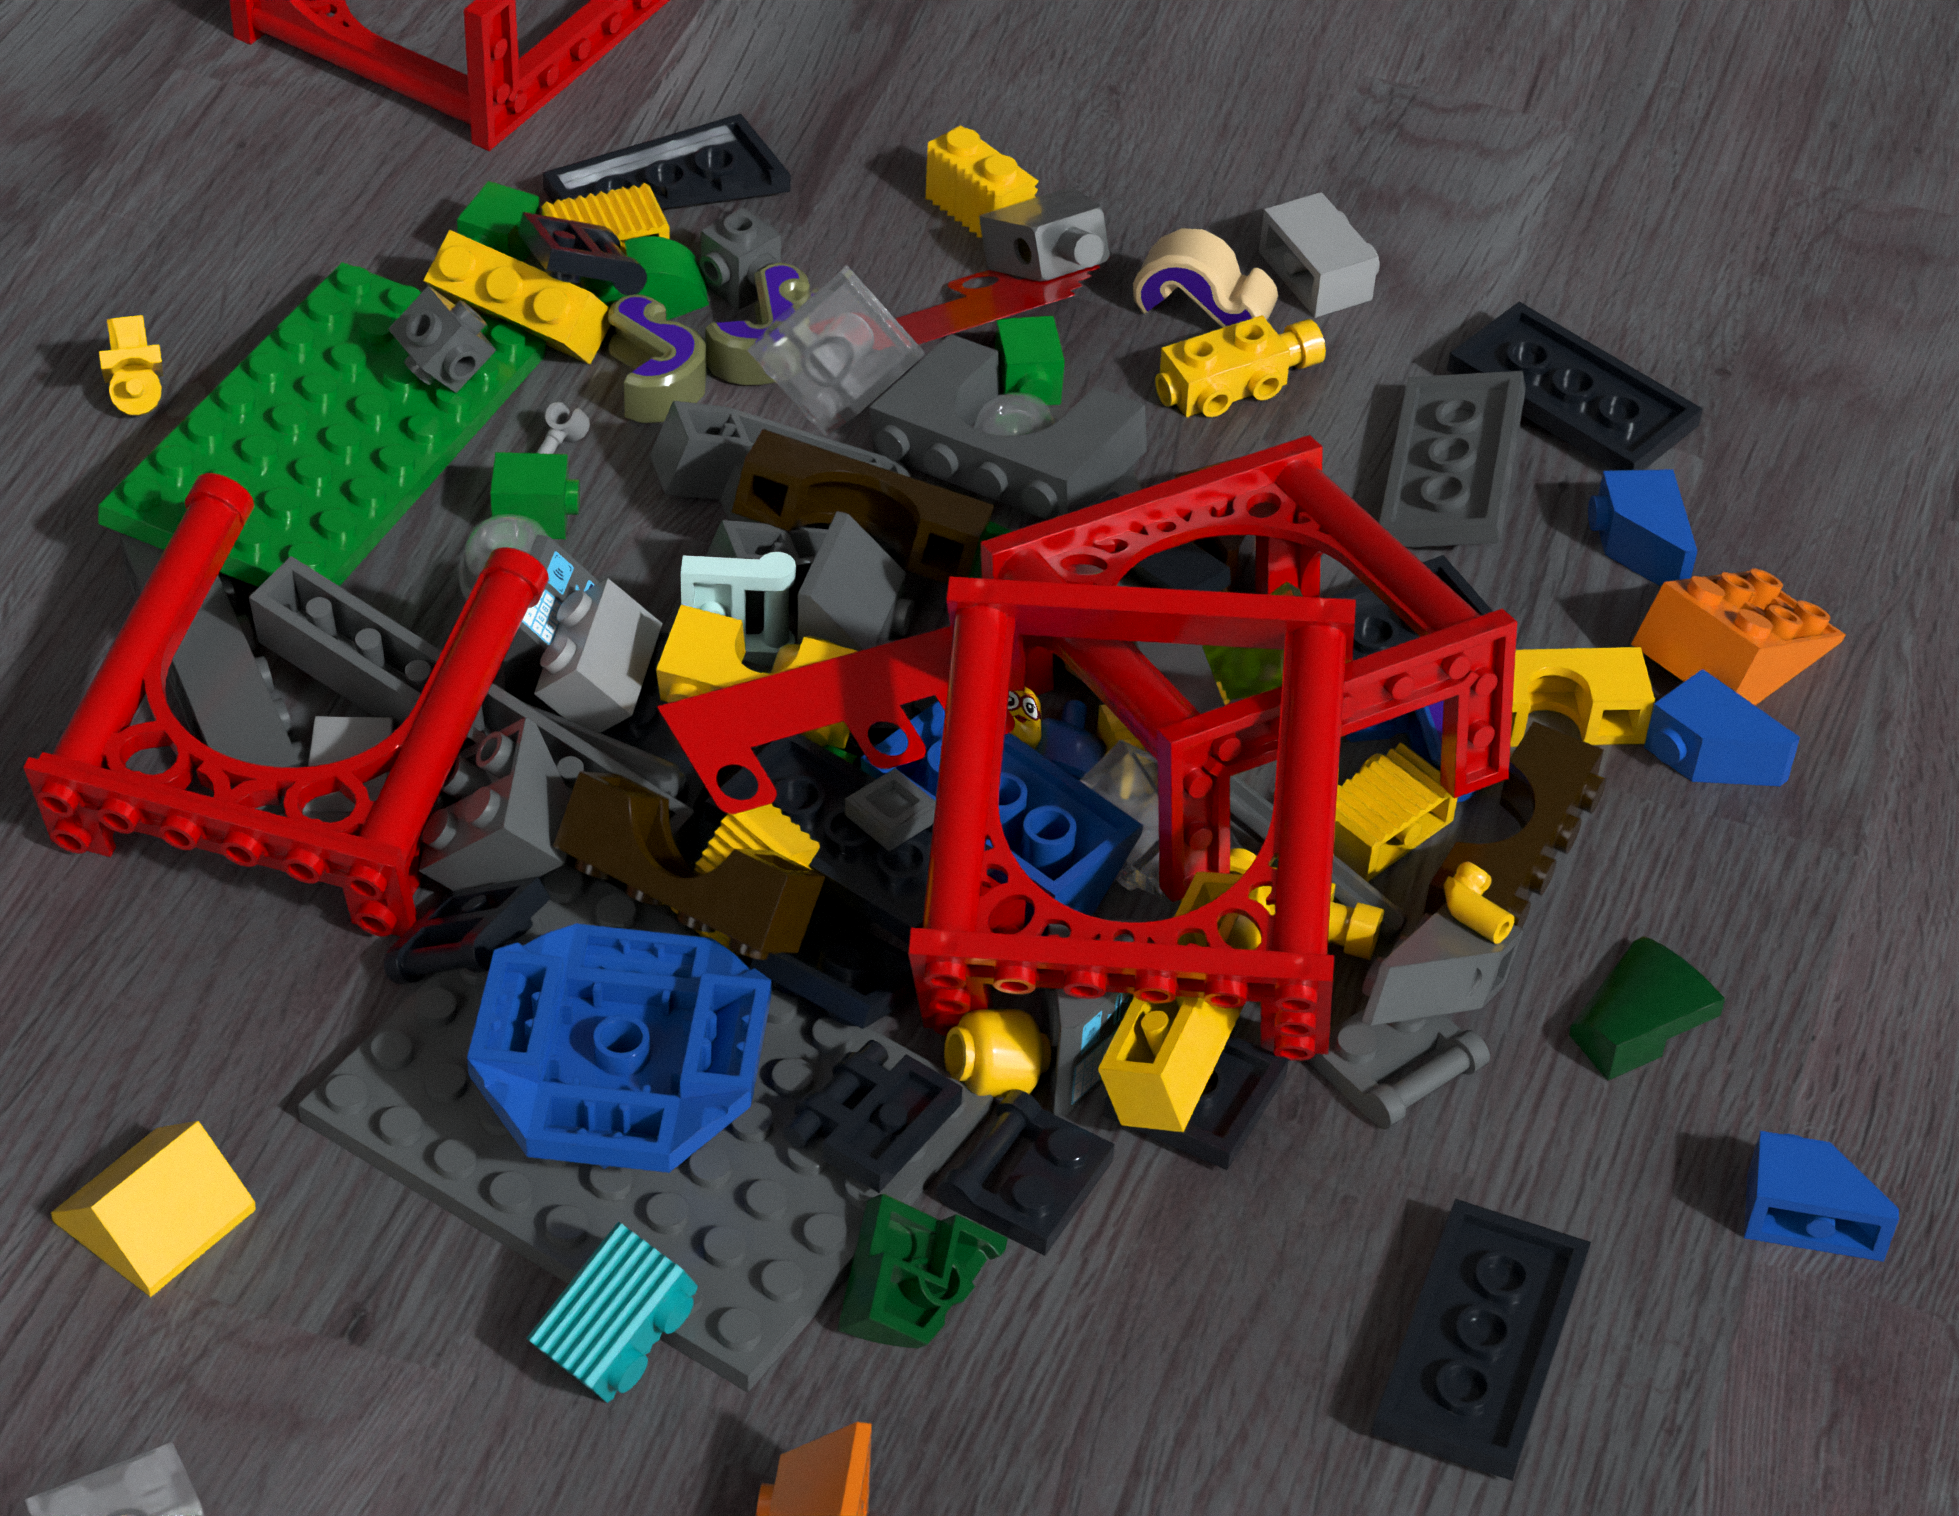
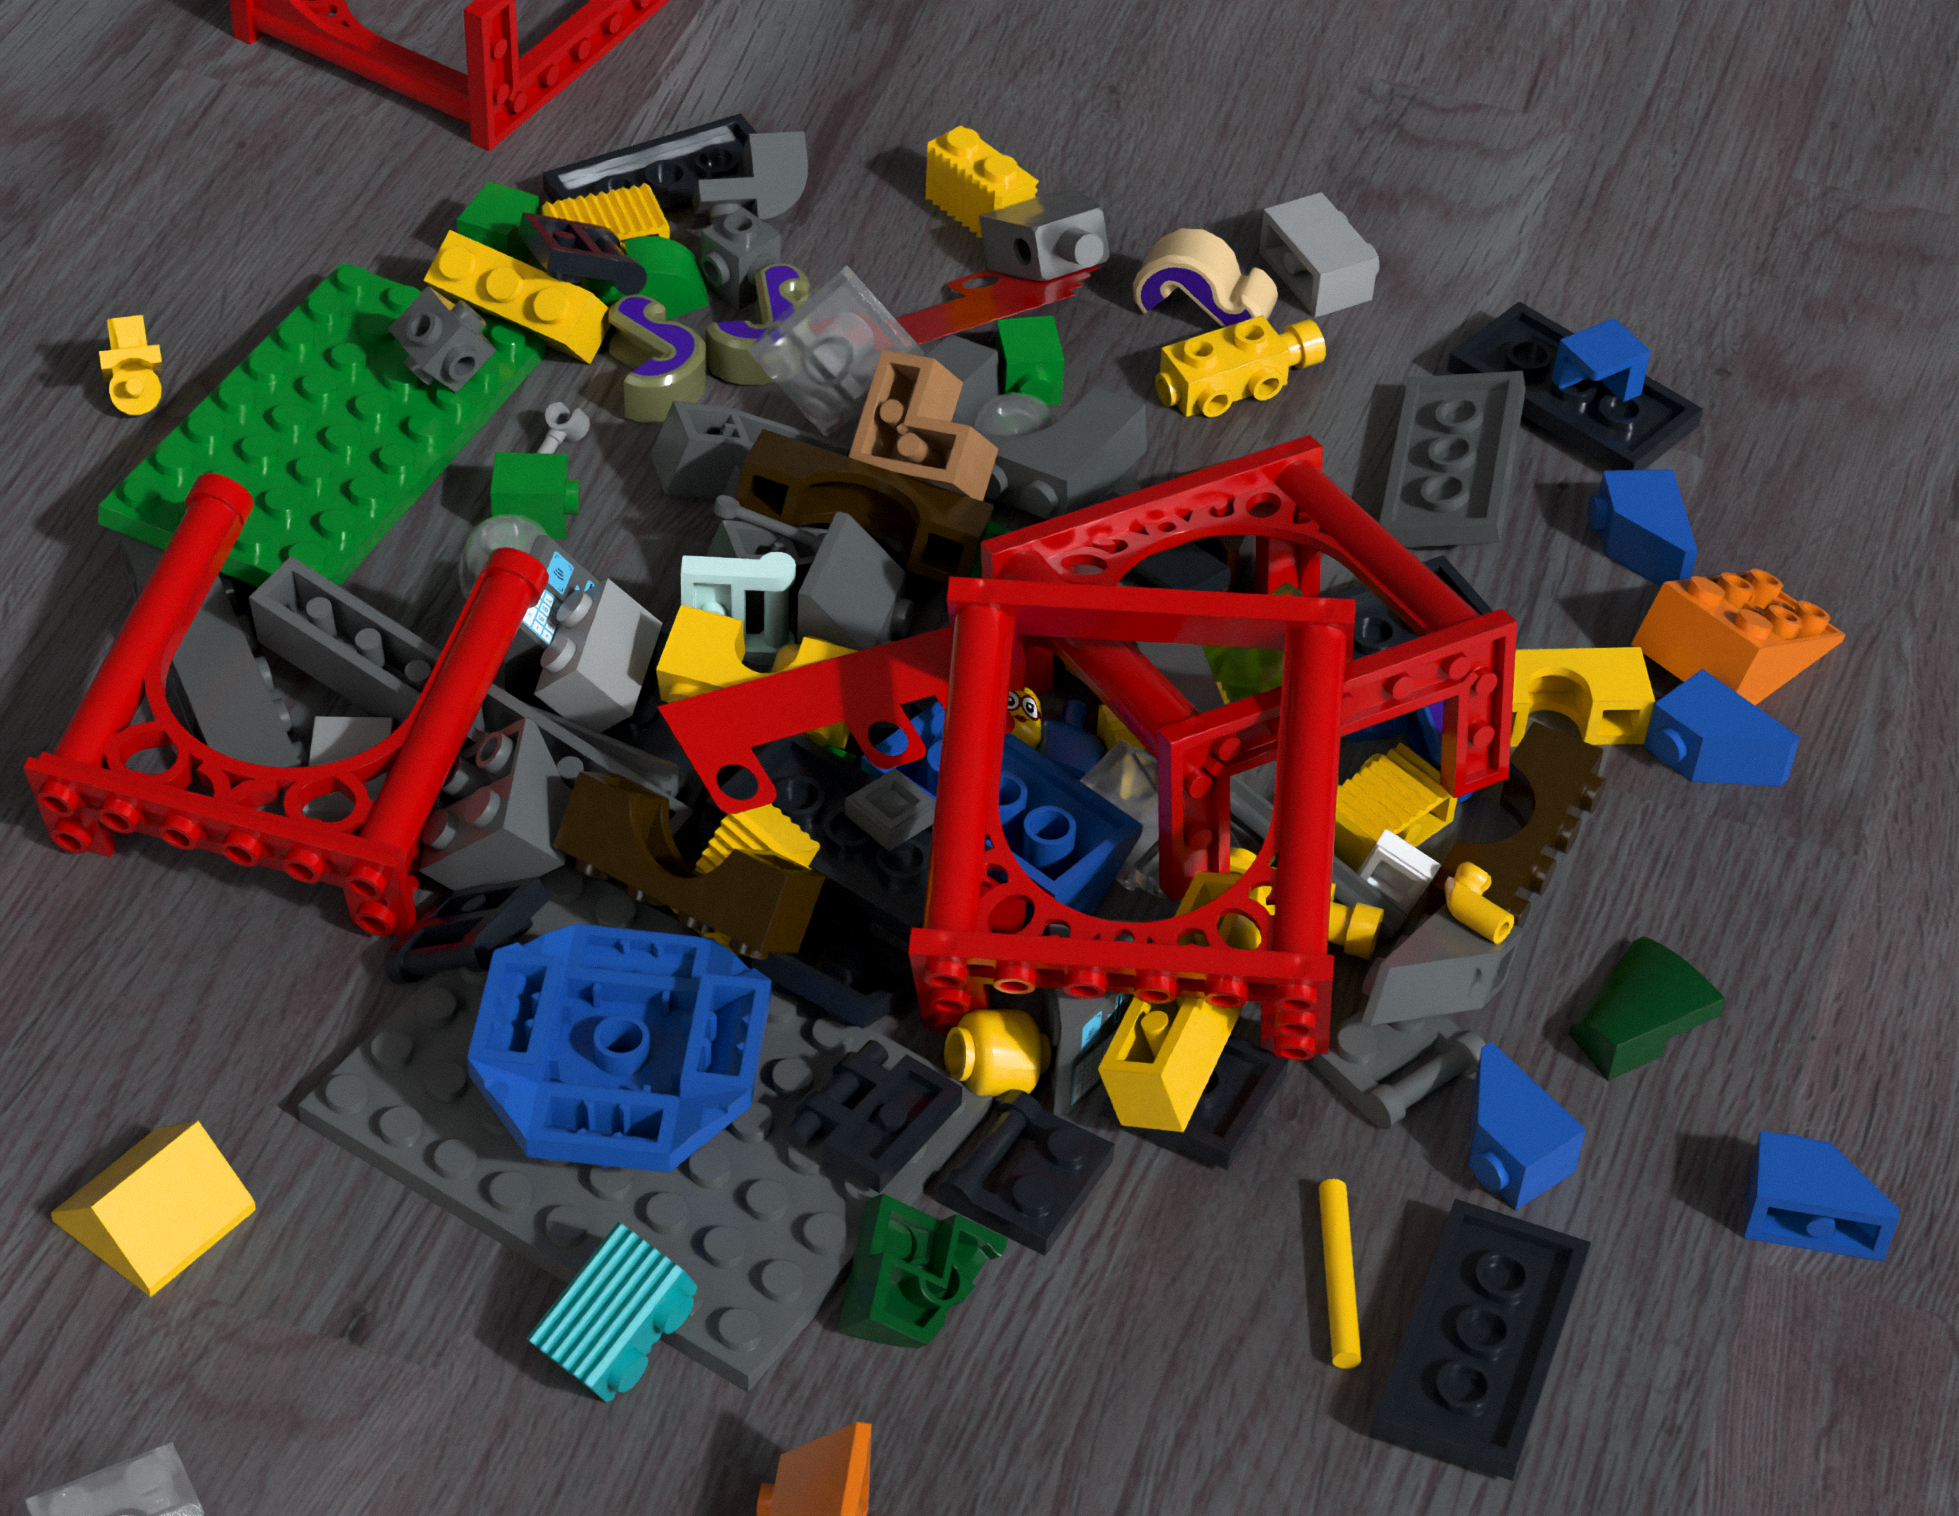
(729, 508): none -> dark grey hinge
(772, 181): none -> dark grey brick
(911, 429): none -> medium nougat brick
(1339, 1274): none -> yellow bar
(1398, 870): none -> white tile
(1518, 1132): none -> blue slope
(1604, 354): none -> blue panel

